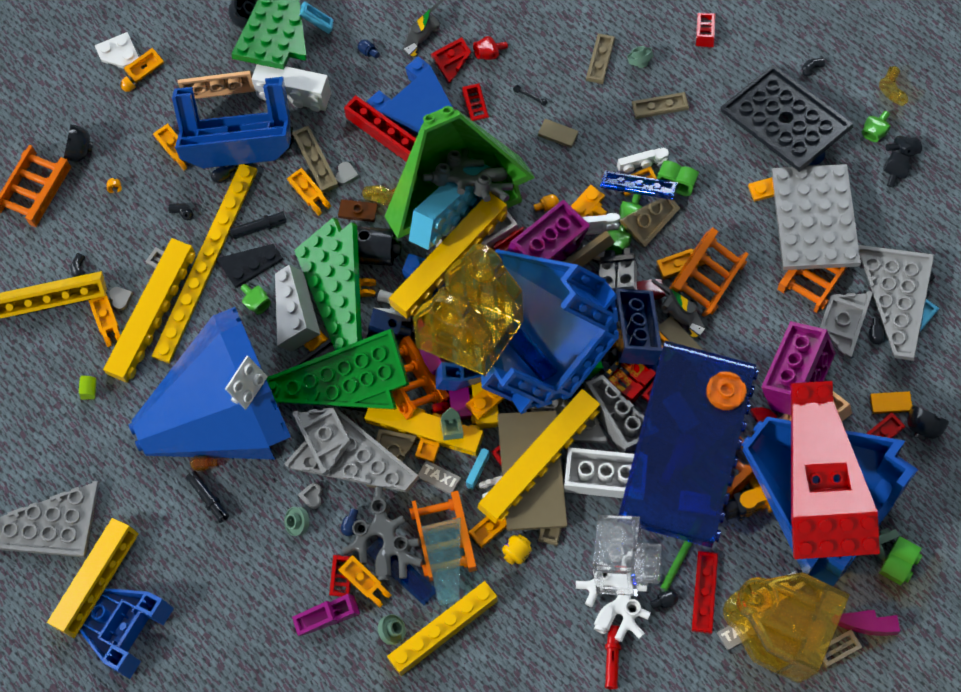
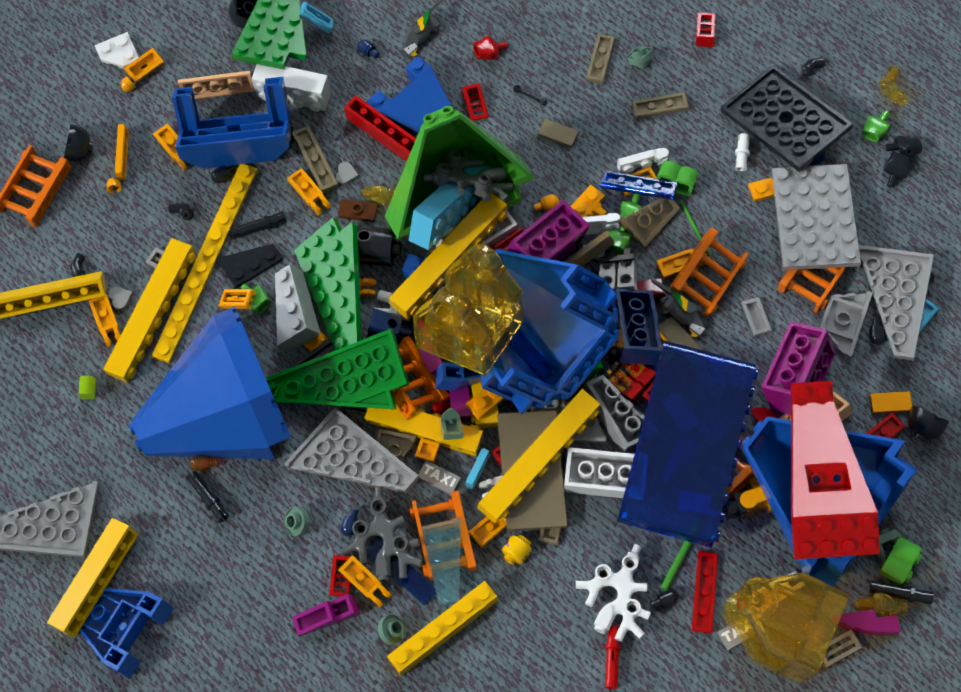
(121, 152): none -> light orange tile
(235, 301): none -> light orange tile
(246, 383): white hinge -> none
(311, 495): light grey tile -> none
(323, 435): light grey wing -> none
(451, 58): red wing -> none
(622, 551): clear piece -> none
(692, 223): none -> bright green axle
(726, 391): orange tile -> none
(742, 152): none -> white pin
(756, 316): none -> light grey tile
(882, 604): none -> clear yellow arm
(910, 594): none -> black pin

